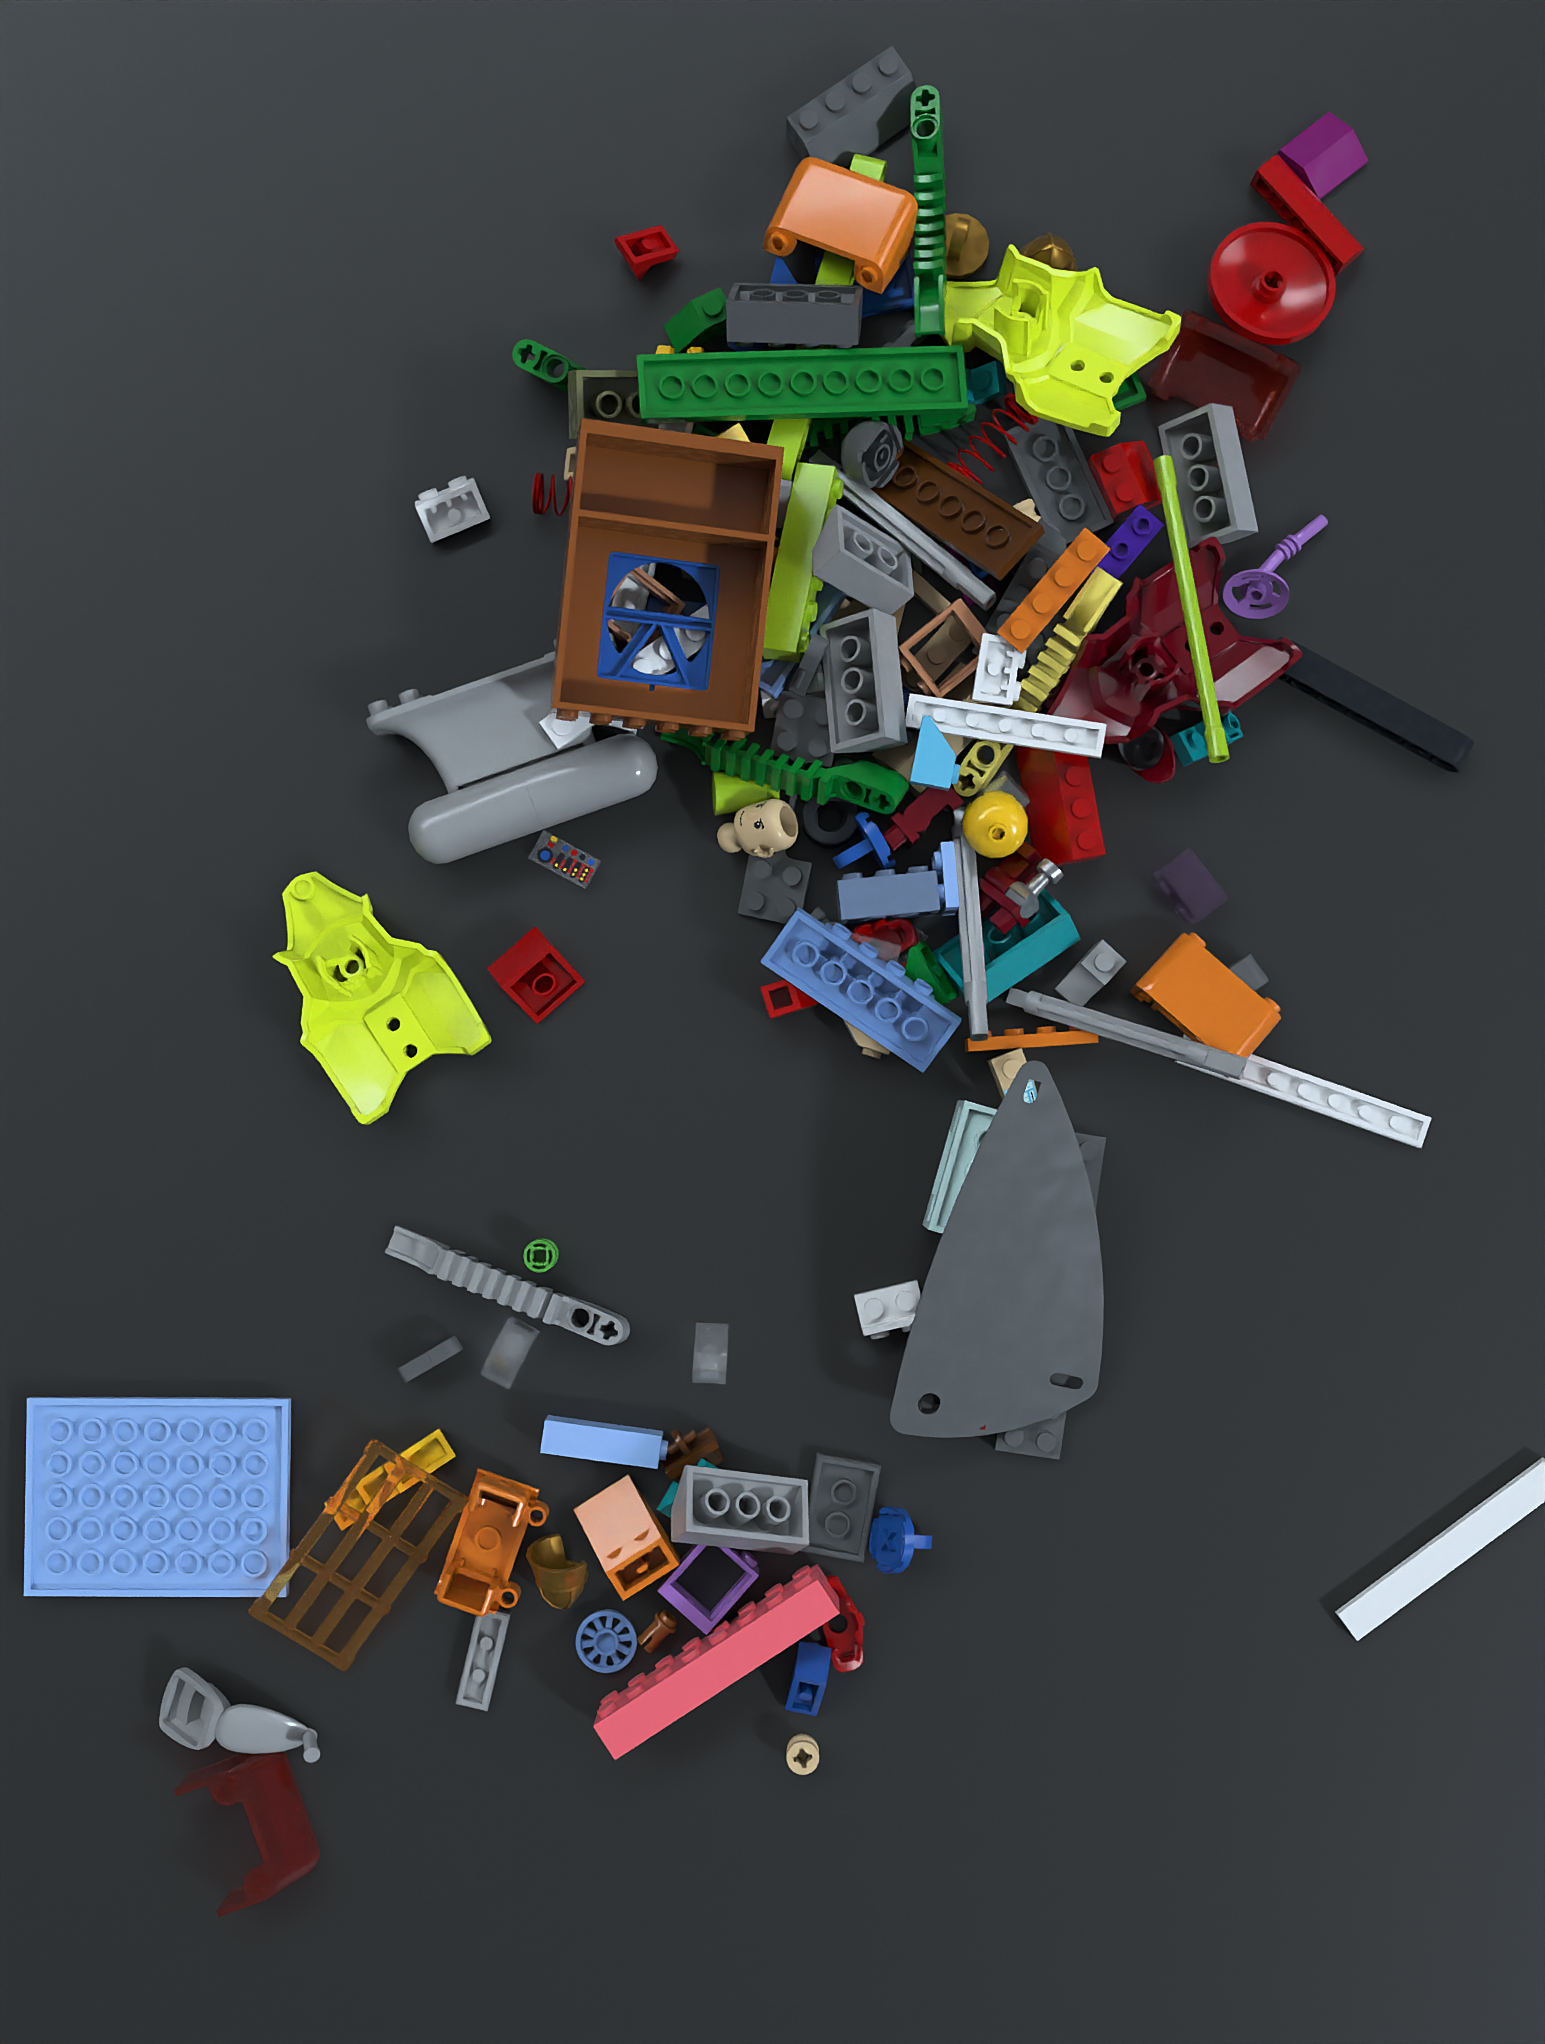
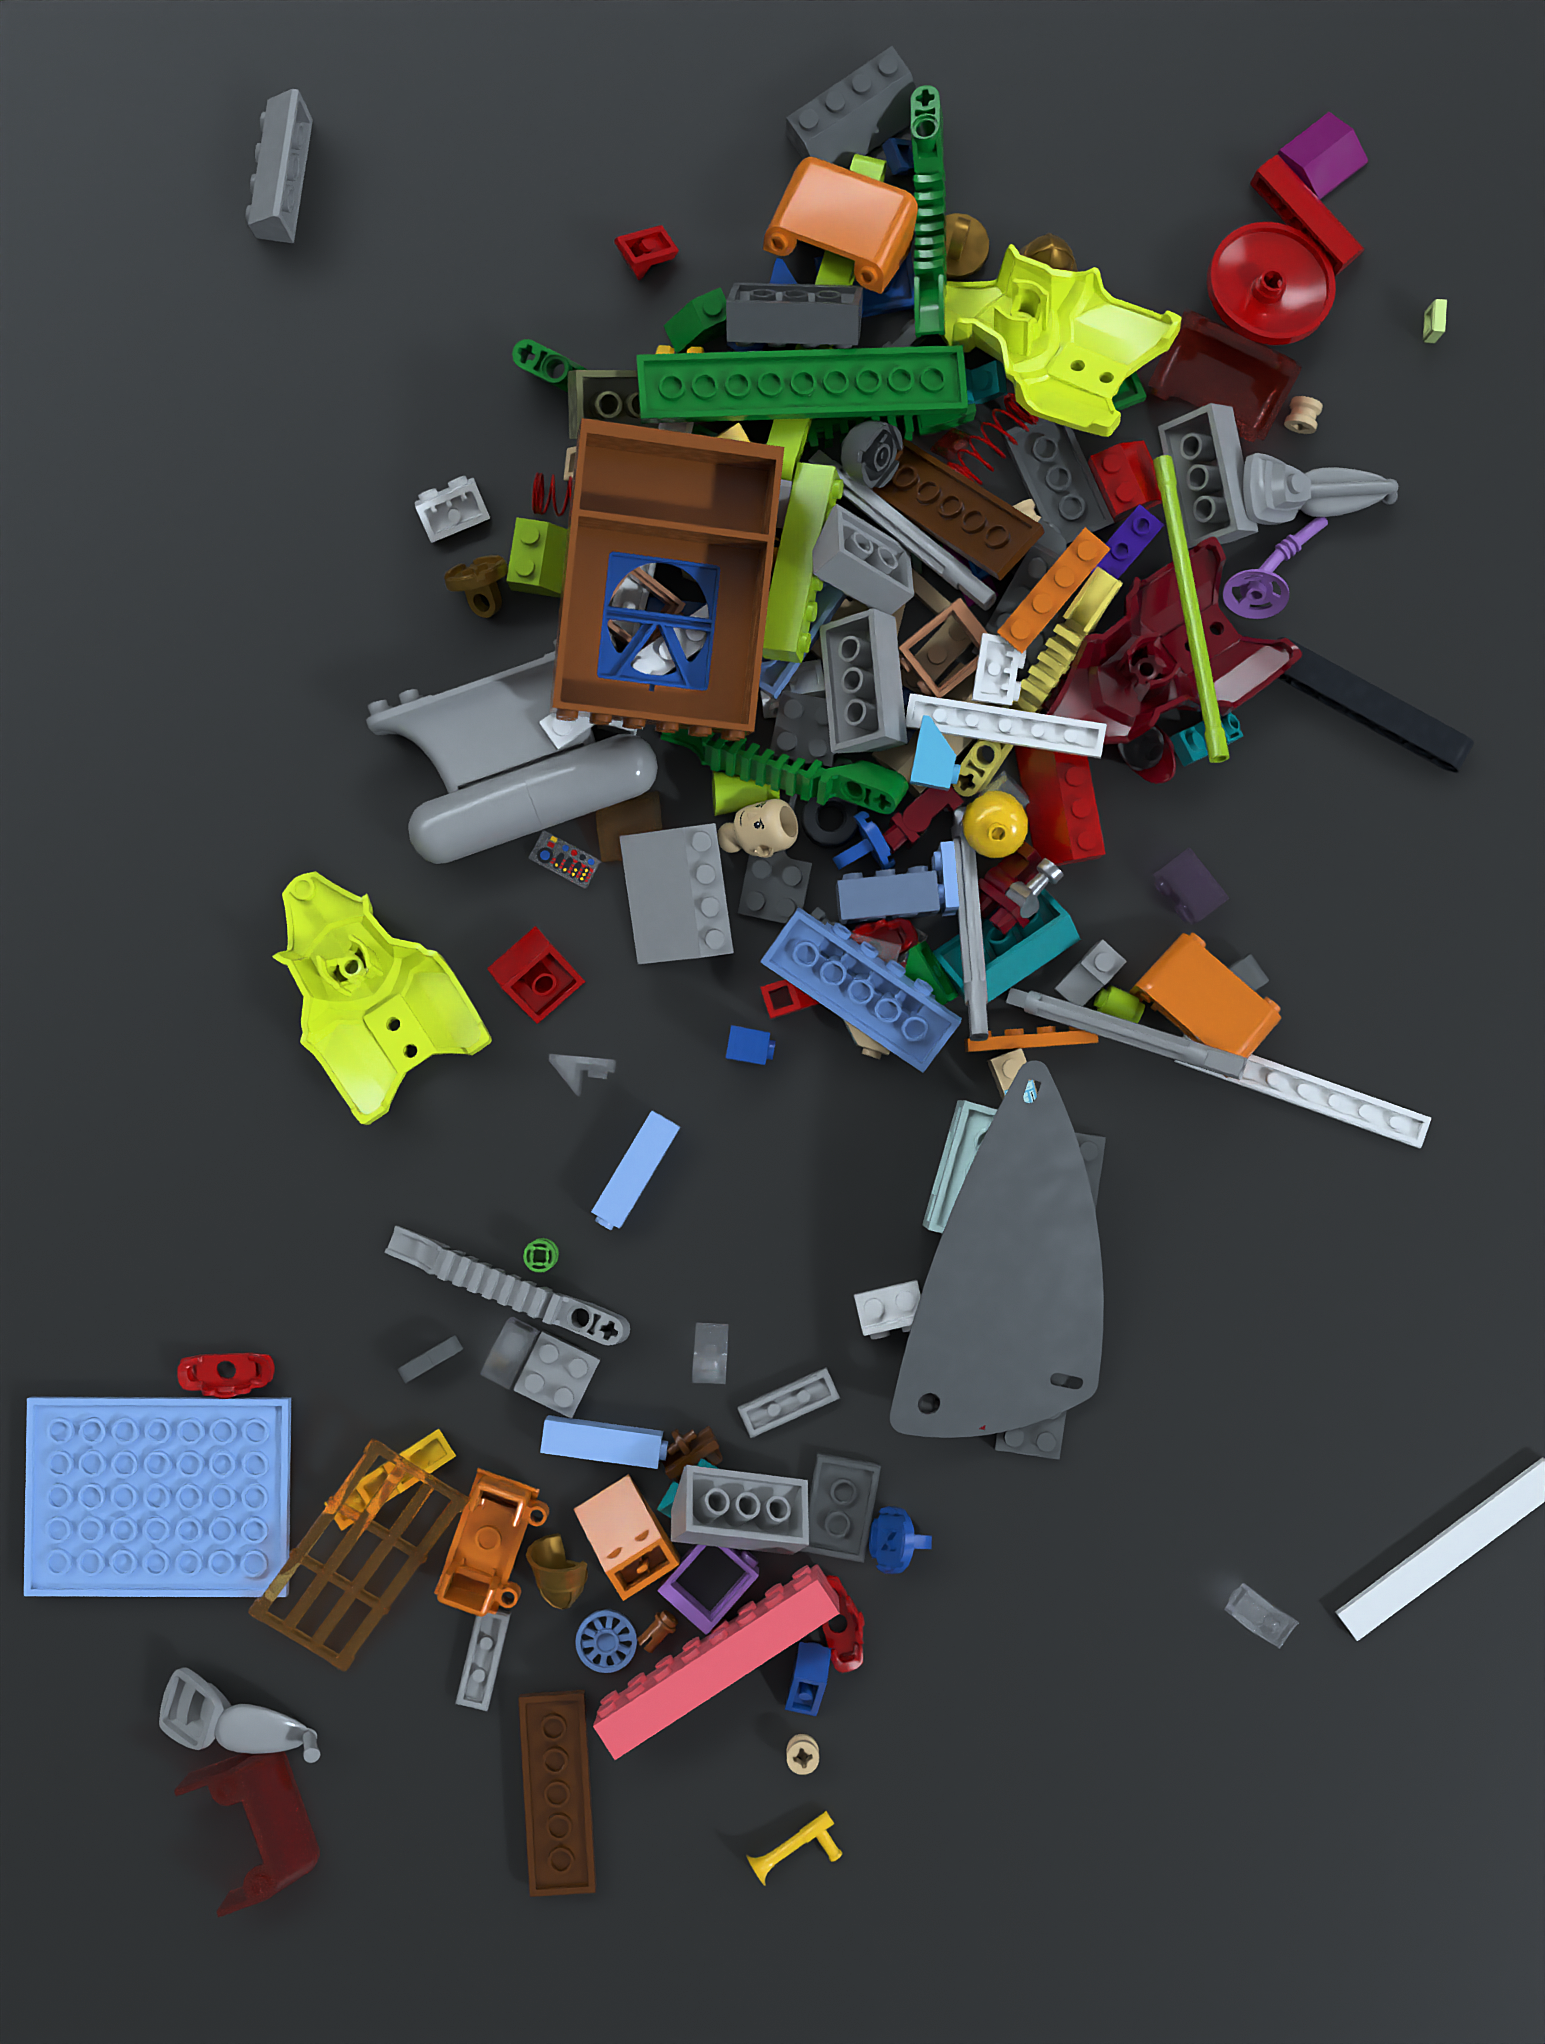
(202, 1373): none -> red piece
(280, 168): none -> light grey slope
(477, 580): none -> pearl gold tile
(537, 557): none -> lime slope
(557, 1374): none -> light grey plate
(557, 1793): none -> reddish brown plate
(572, 1069): none -> clear slope
(628, 817): none -> clear orange slope
(635, 1170): none -> light blue brick
(676, 894): none -> light grey slope
(749, 1045): none -> blue slope
(788, 1402): none -> light grey tile
(809, 665): dark grey piece -> none
(816, 1828): none -> yellow piece
(899, 156): none -> dark blue plate
(951, 443): none -> clear red slope
(1119, 1004): none -> lime brick
(1260, 1615): none -> clear slope
(1278, 490): none -> light grey piece
(1303, 414): none -> tan wheel
(1434, 321): none -> yellowish green tile

